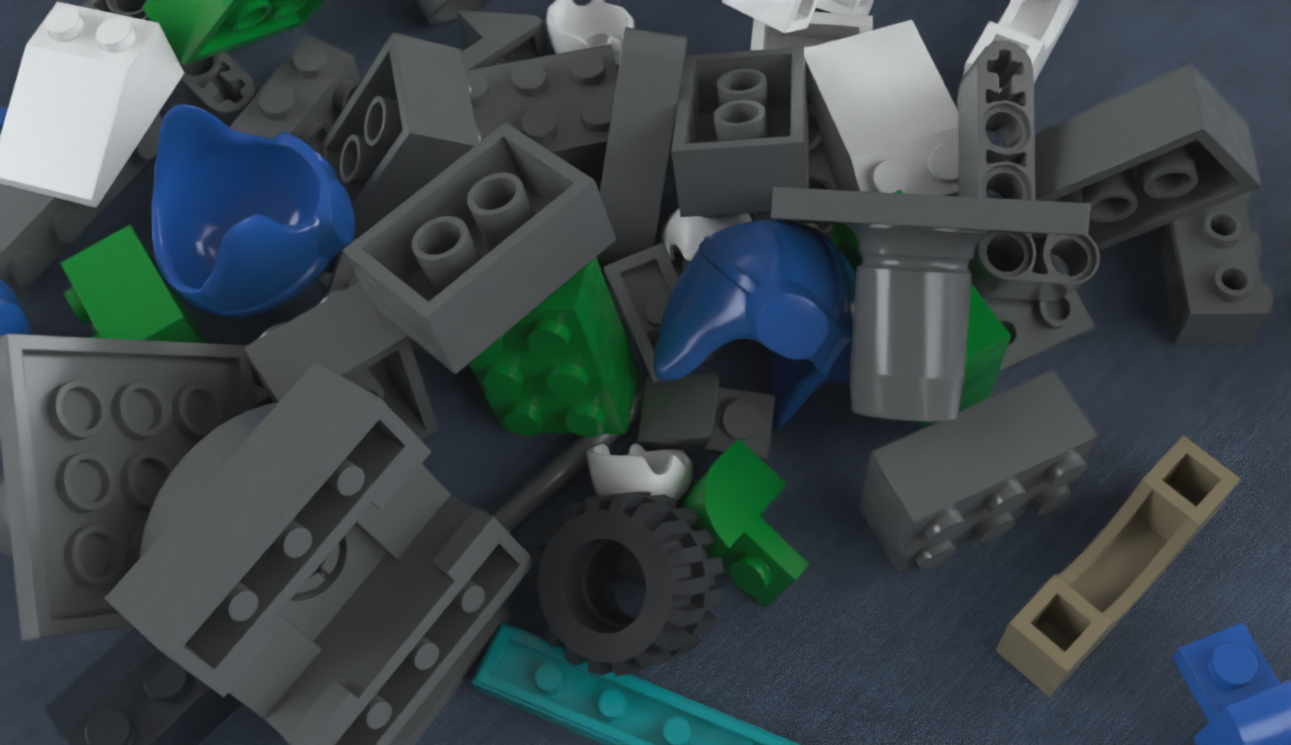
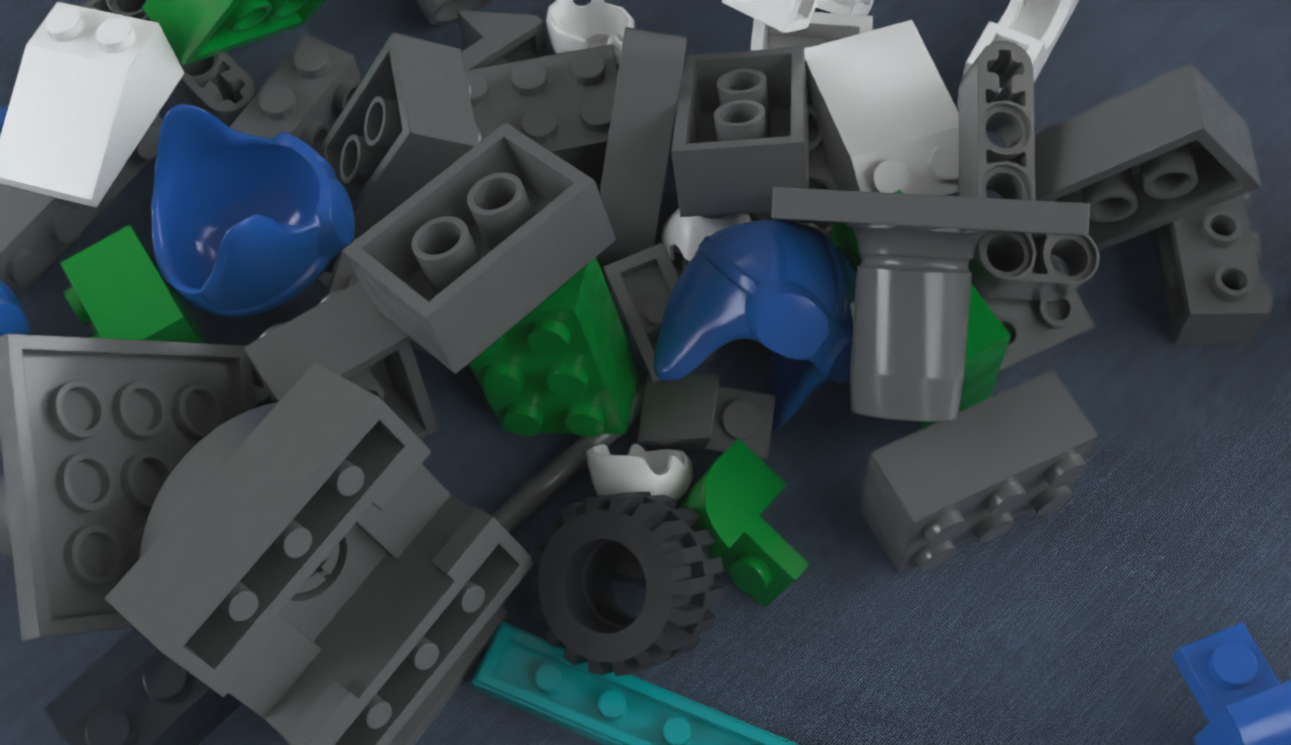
(1117, 567): dark tan arch -> none

